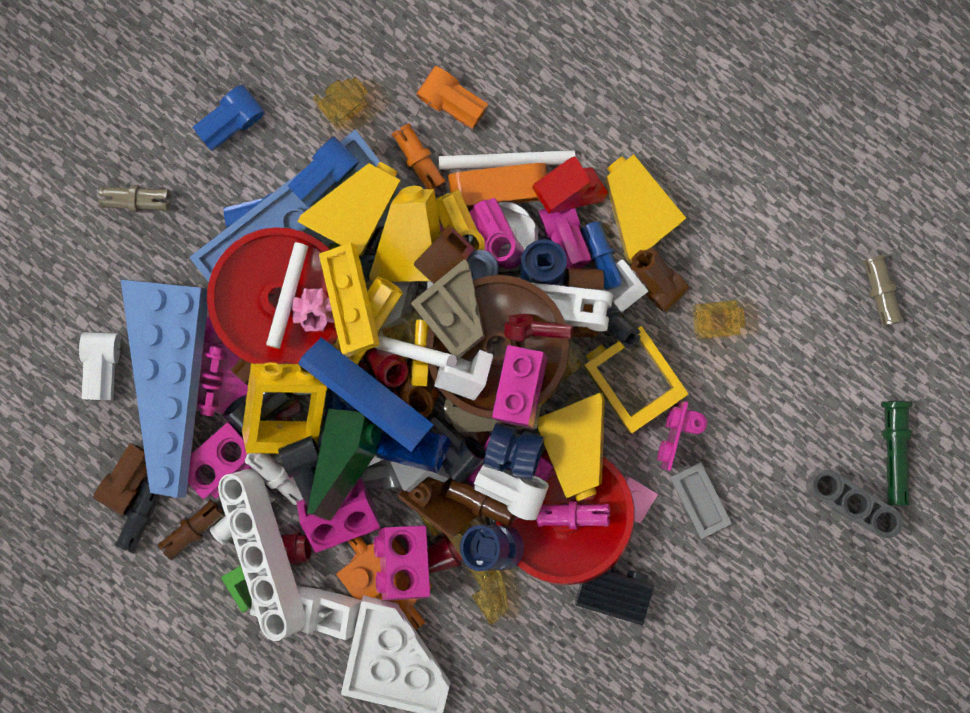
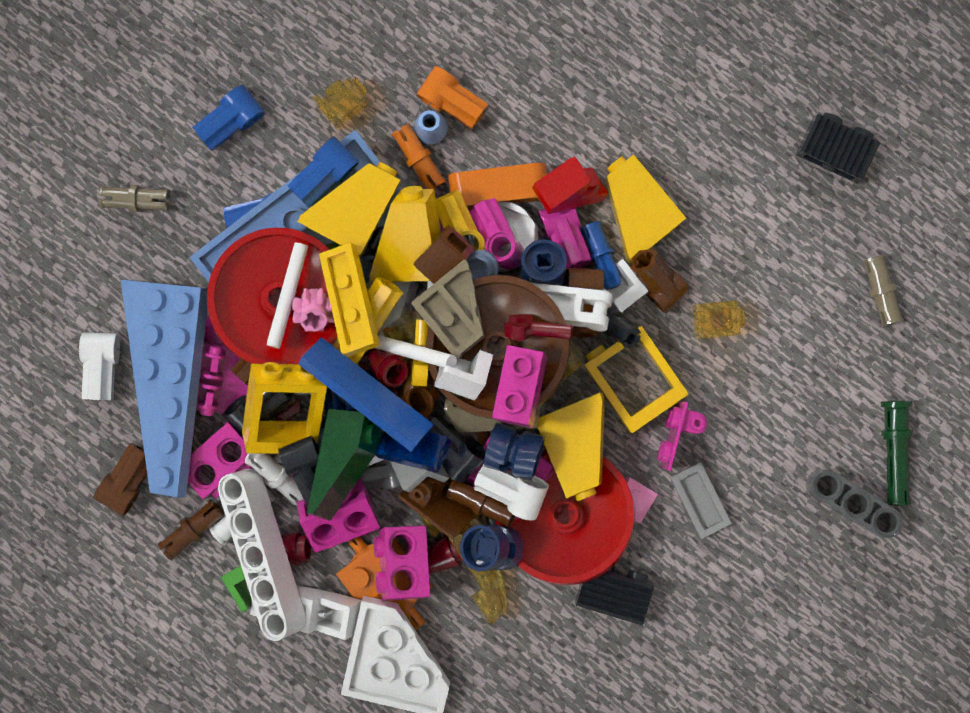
(137, 519): black pin -> none
(434, 134): none -> light blue cone
(503, 159): white bar -> none
(574, 515): dark pink pin -> none
(838, 147): none -> black brick

